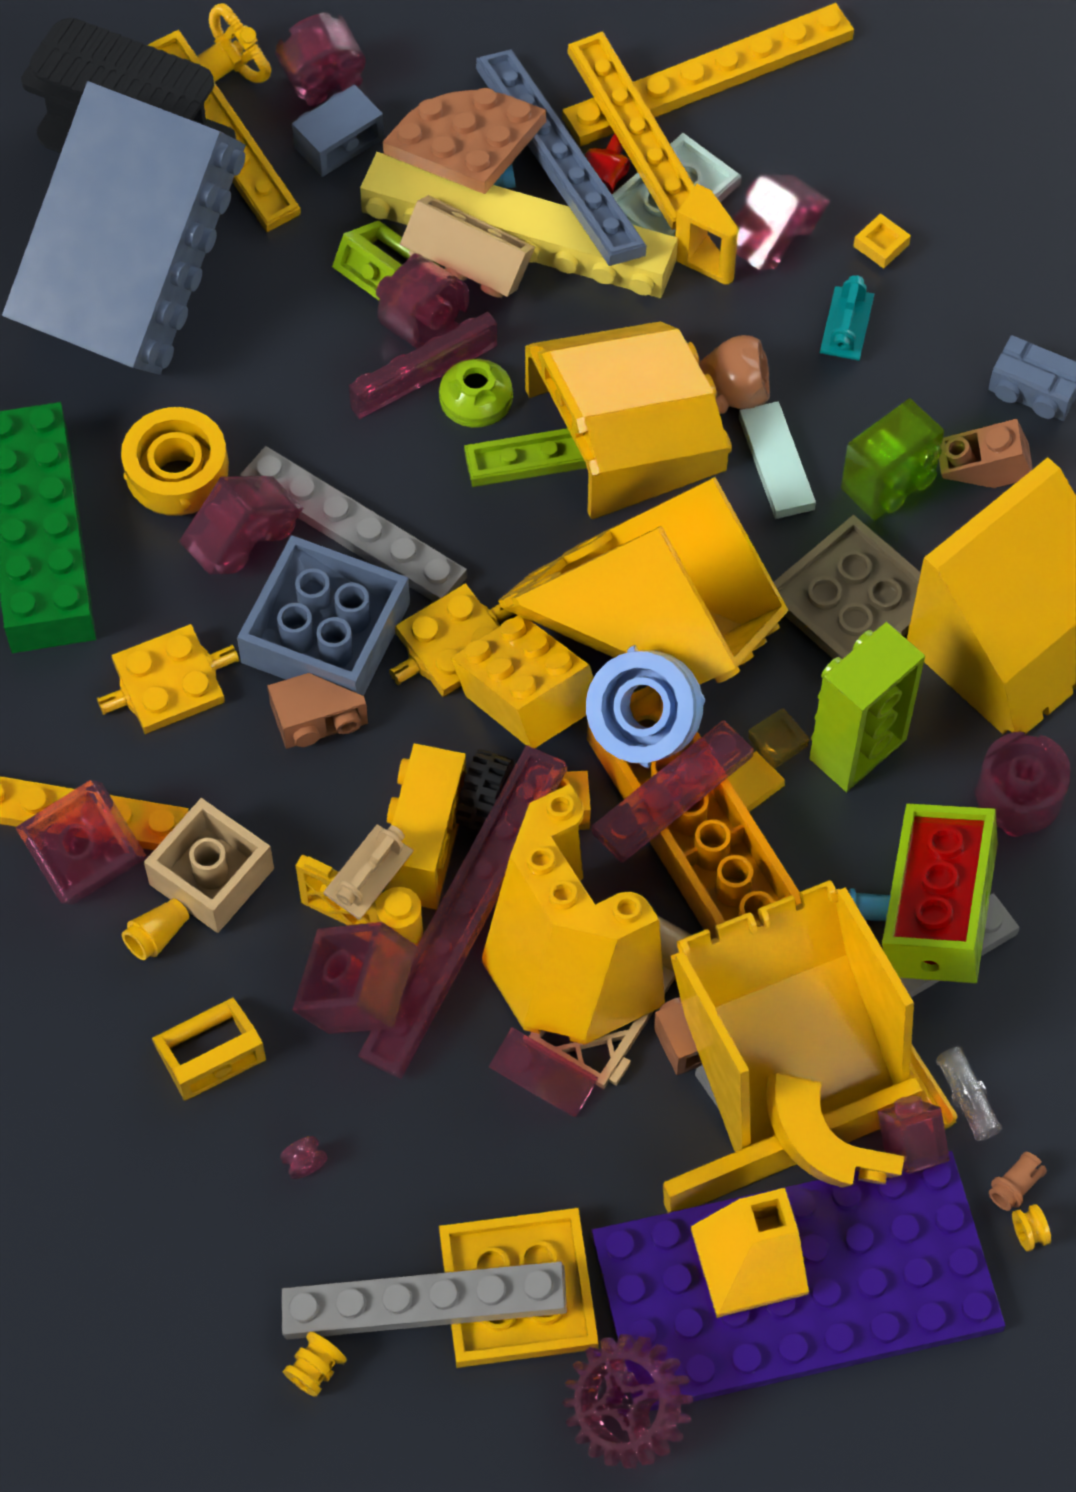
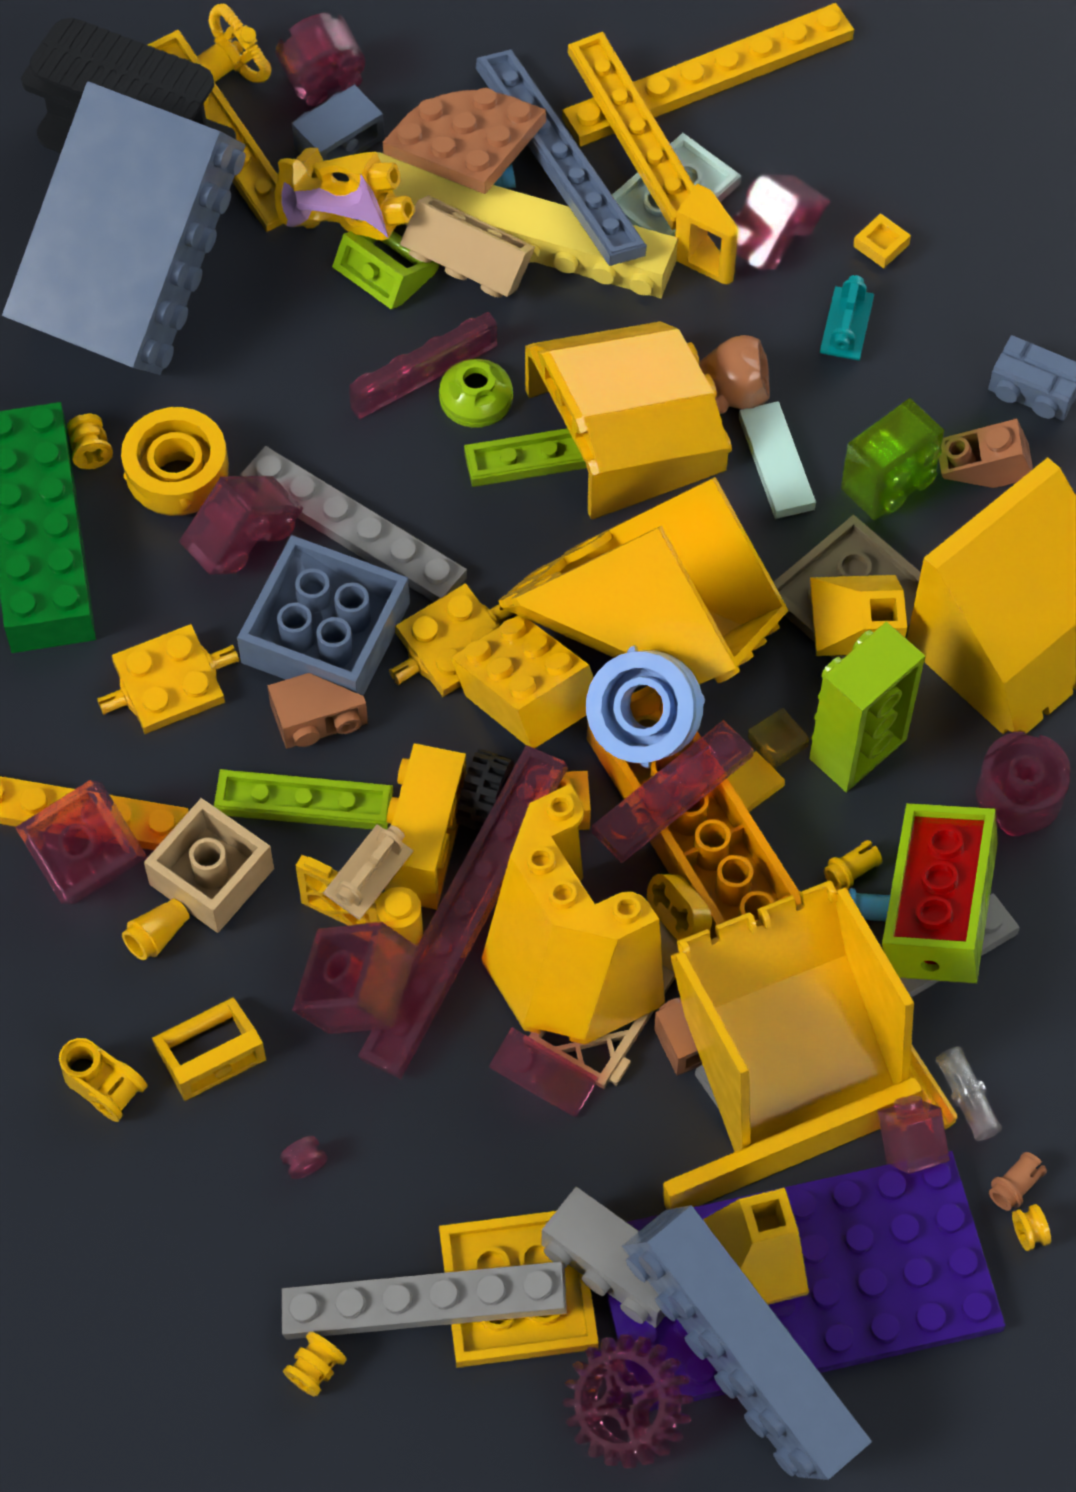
(89, 441): none -> yellow bush
(106, 1084): none -> yellow piece
(303, 799): none -> lime tile
(310, 193): none -> yellow hips
(421, 301): clear pink brick -> none
(591, 1242): none -> light grey brick
(609, 163): red piece -> none
(678, 905): none -> yellow beam
(745, 1344): none -> sand blue brick
(810, 1143): yellow arch -> none
(851, 606): none -> yellow slope
(852, 865): none -> yellow pin

